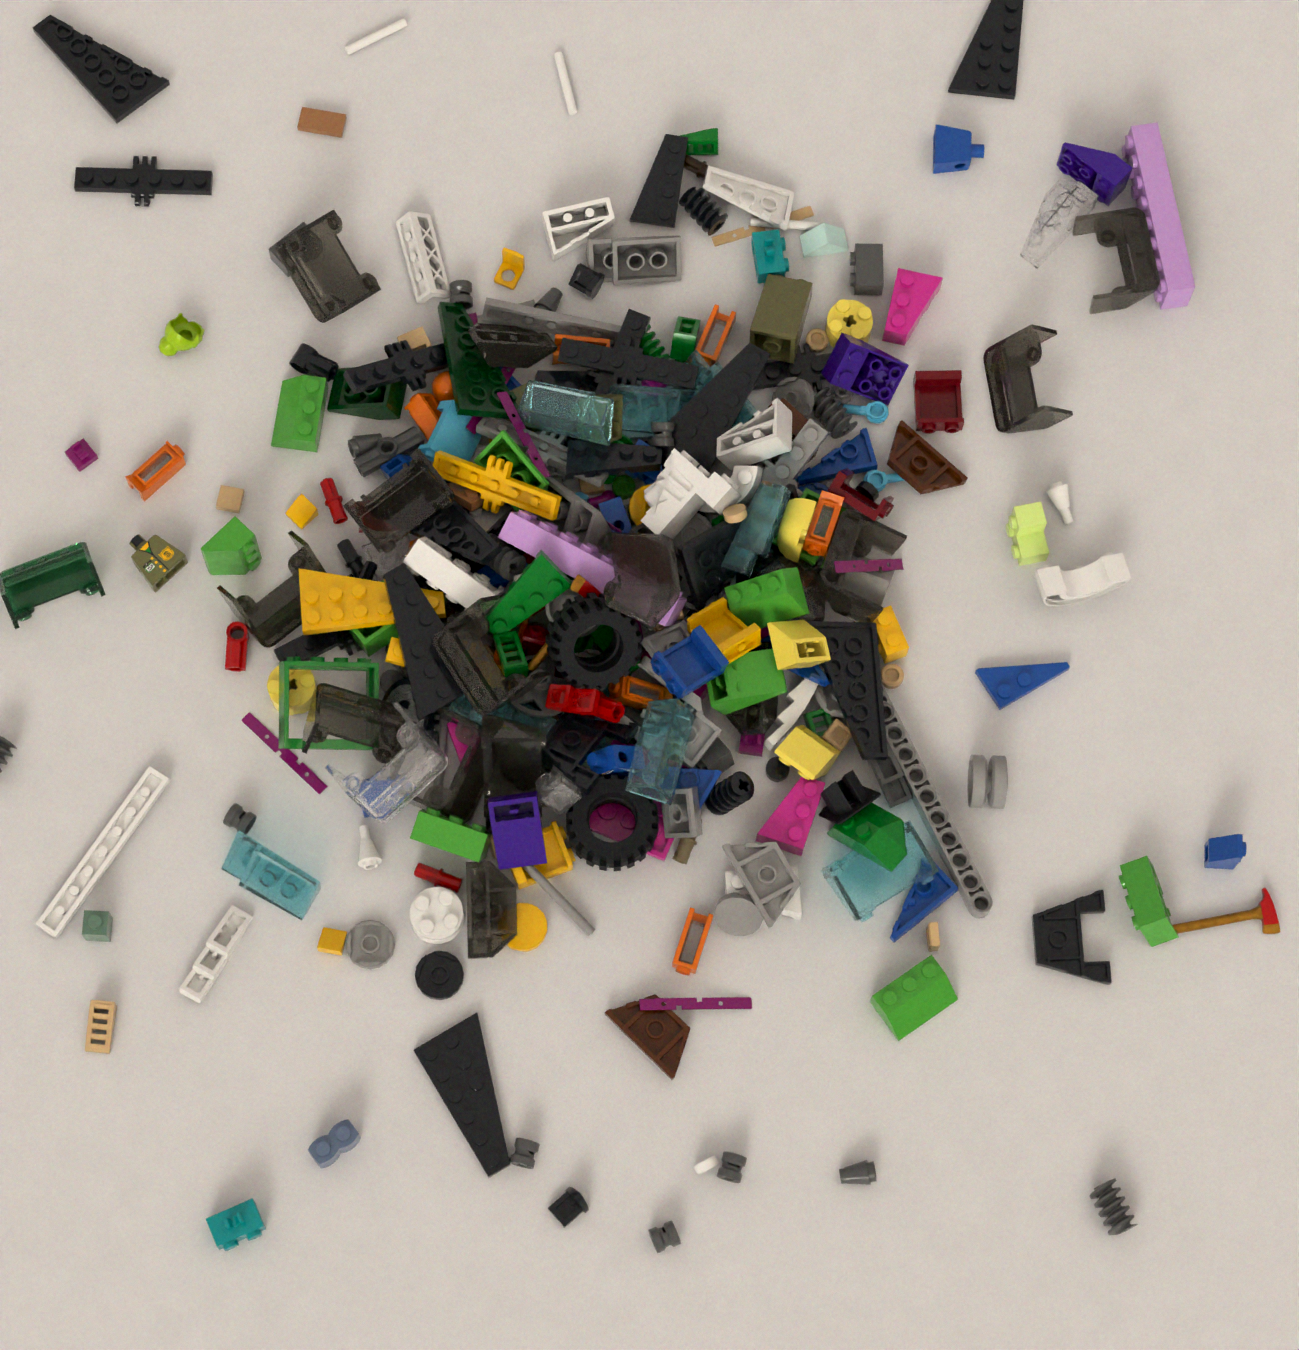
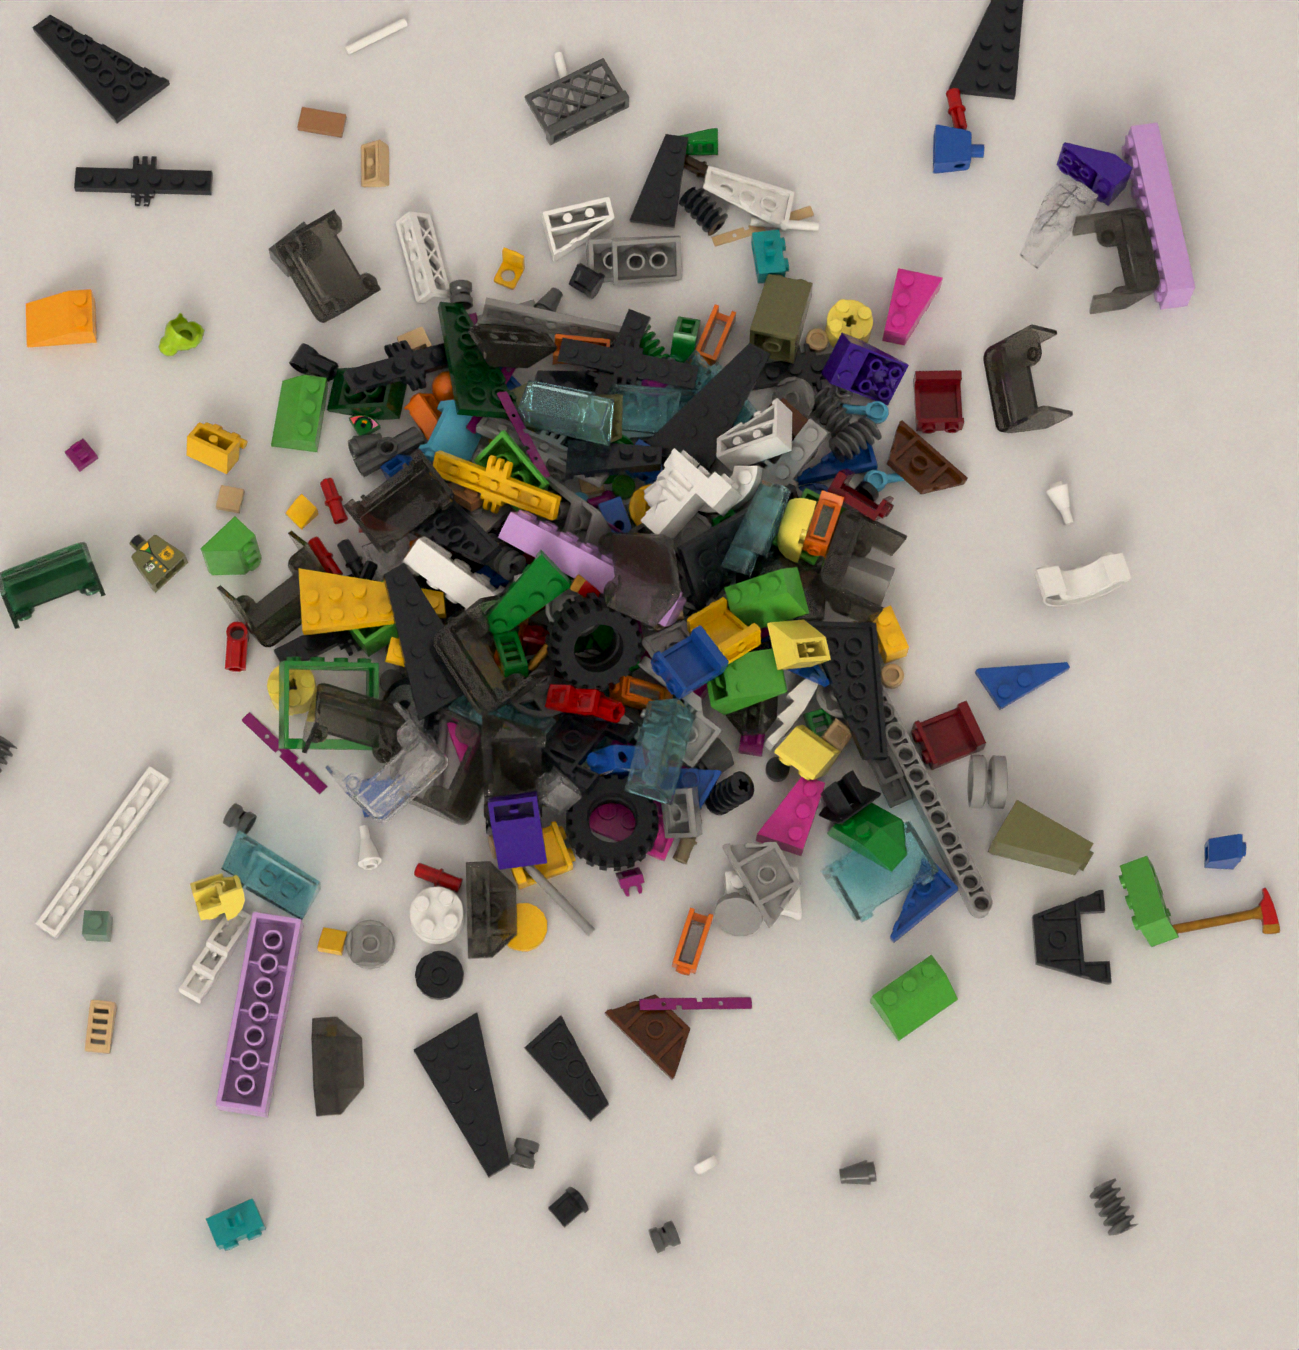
(62, 319): none -> light orange slope
(157, 470): orange window -> none
(214, 446): none -> yellow brick
(218, 896): none -> light yellow brick
(259, 1014): none -> lavender brick
(324, 556): none -> red axle
(328, 1148): sand blue brick -> none
(335, 1065): none -> clear smoke wedge
(364, 424): none -> green tile
(375, 164): none -> tan slope
(451, 834): bright green slope -> none
(566, 1066): none -> black wing
(589, 114): none -> dark grey fence
(630, 878): none -> magenta tile
(662, 434): dark grey wheel -> none
(731, 1167): dark grey wheel -> none
(735, 513): tan tile -> none
(823, 240): light aqua slope -> none
(852, 437): none -> dark grey piece
(867, 269): dark grey brick -> none
(873, 565): magenta piece -> none
(932, 934): tan tile -> none
(948, 736): none -> dark red panel
(956, 108): none -> red axle
(1027, 532): yellowish green brick -> none
(1040, 841): none -> olive slope

